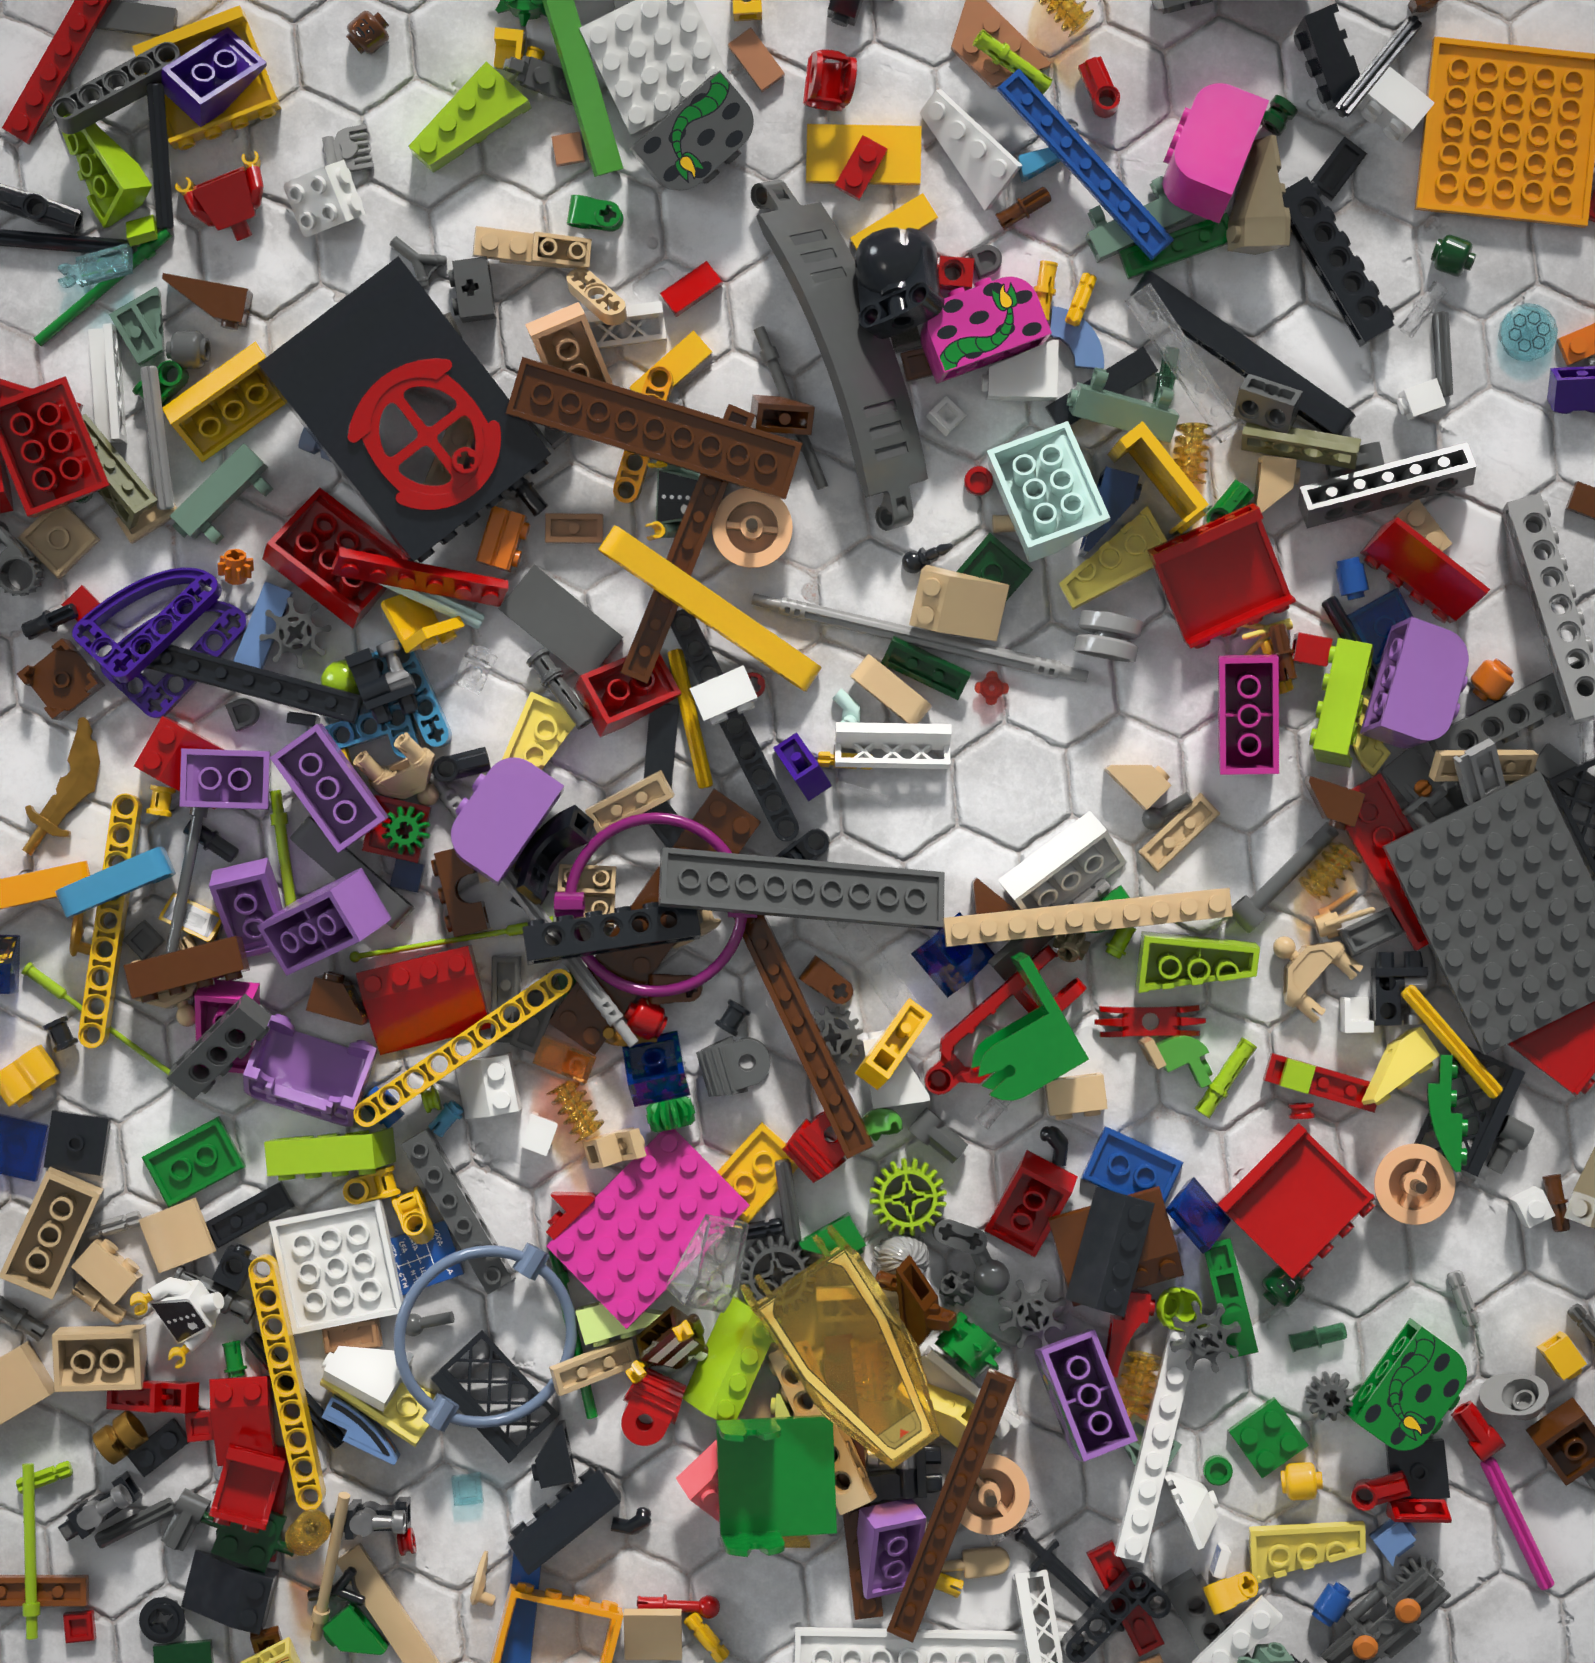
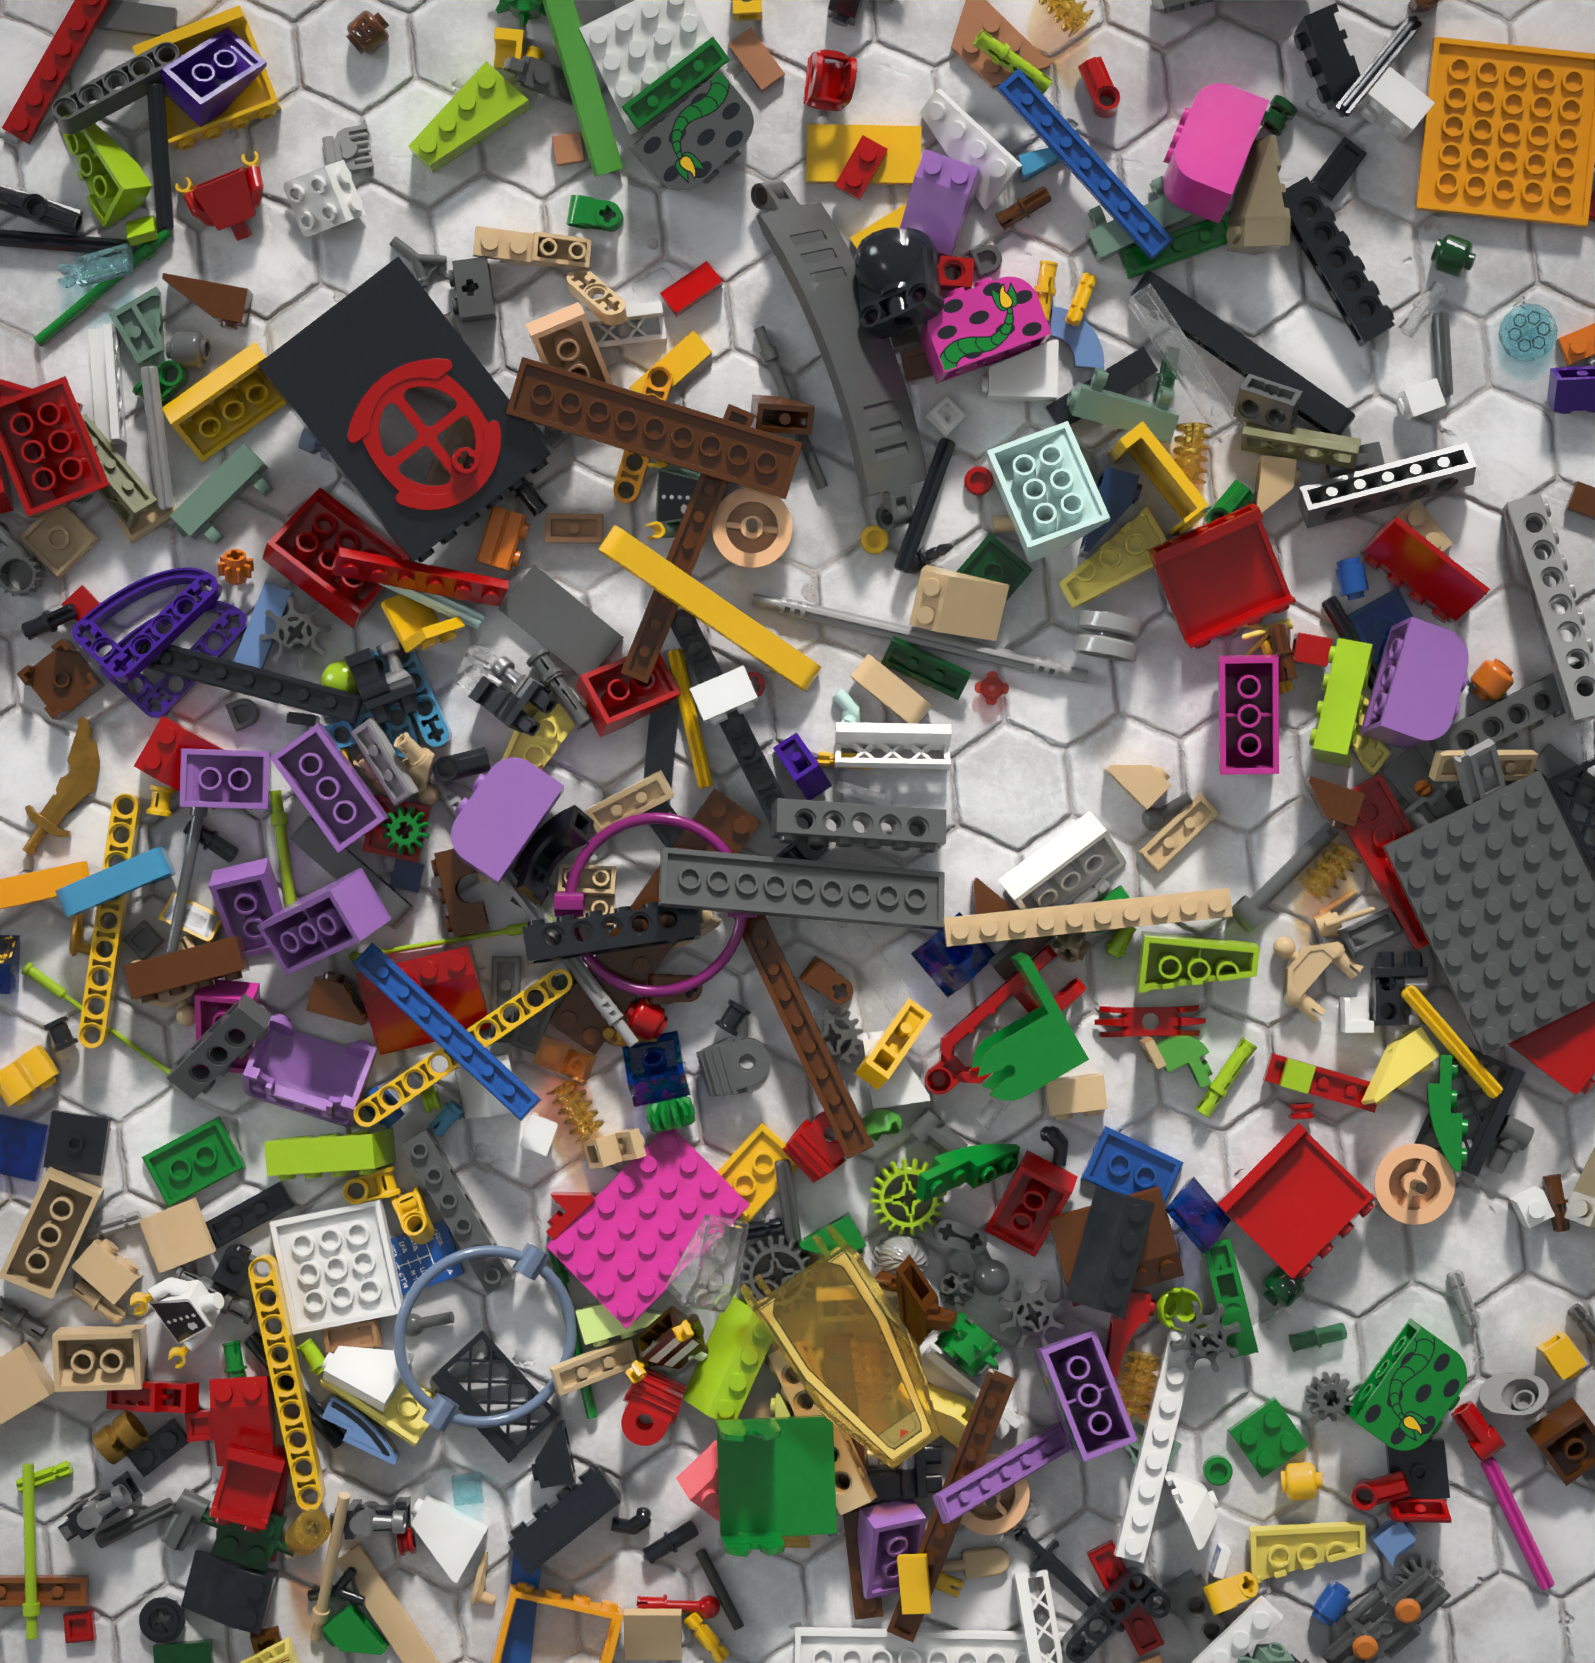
(312, 1356): none -> lime pin
(384, 761): none -> light grey tile
(447, 1031): none -> blue tile
(447, 1534): none -> white slope
(520, 703): none -> black hips
(671, 1541): none -> black axle
(675, 83): none -> green tile
(719, 1589): none -> pearl dark grey bar
(874, 540): none -> yellow tile
(914, 1583): none -> yellow tile
(924, 505): none -> black axle
(929, 822): none -> dark grey brick
(941, 199): none -> medium lavender slope
(967, 1165): none -> green slope
(1000, 1473): none -> medium lavender tile

